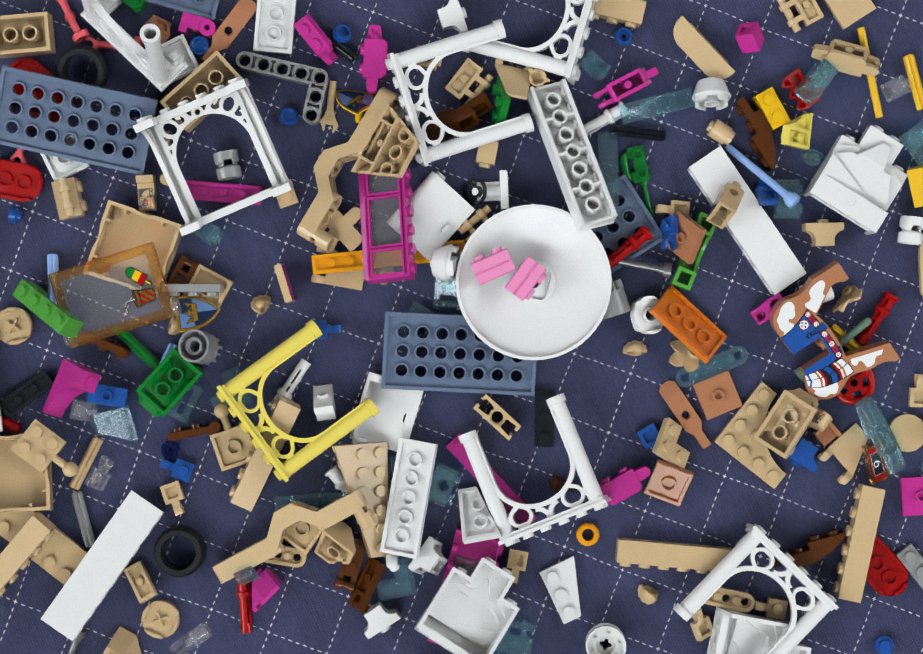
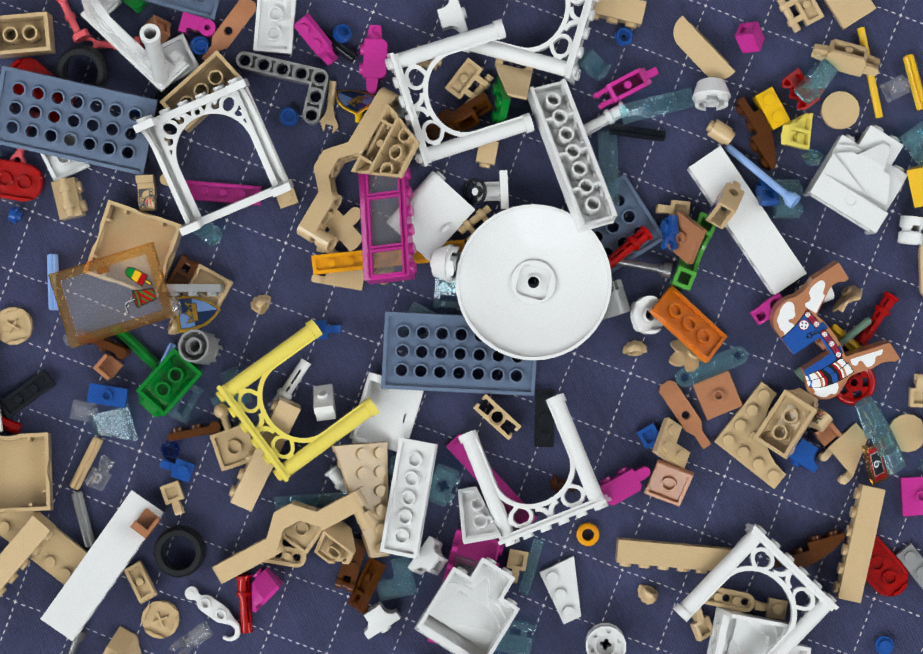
(40, 447): tan plate -> none
(56, 317): bright green arch -> none
(69, 383): dark pink arch -> none
(108, 366): none -> nougat panel
(146, 523): none -> nougat panel
(214, 610): none -> white piece
(229, 171): light grey wheel -> none
(246, 575): clear light blue tile -> none
(284, 283): tan tile -> none
(392, 562): white arm -> none
(492, 266): bright pink brick -> none
(525, 279): bright pink brick -> none
(531, 566): none -> clear light blue axle
(537, 77): tan piece -> none
(640, 172): green piece -> none
(823, 232): tan brick -> none
(839, 110): none -> tan tile

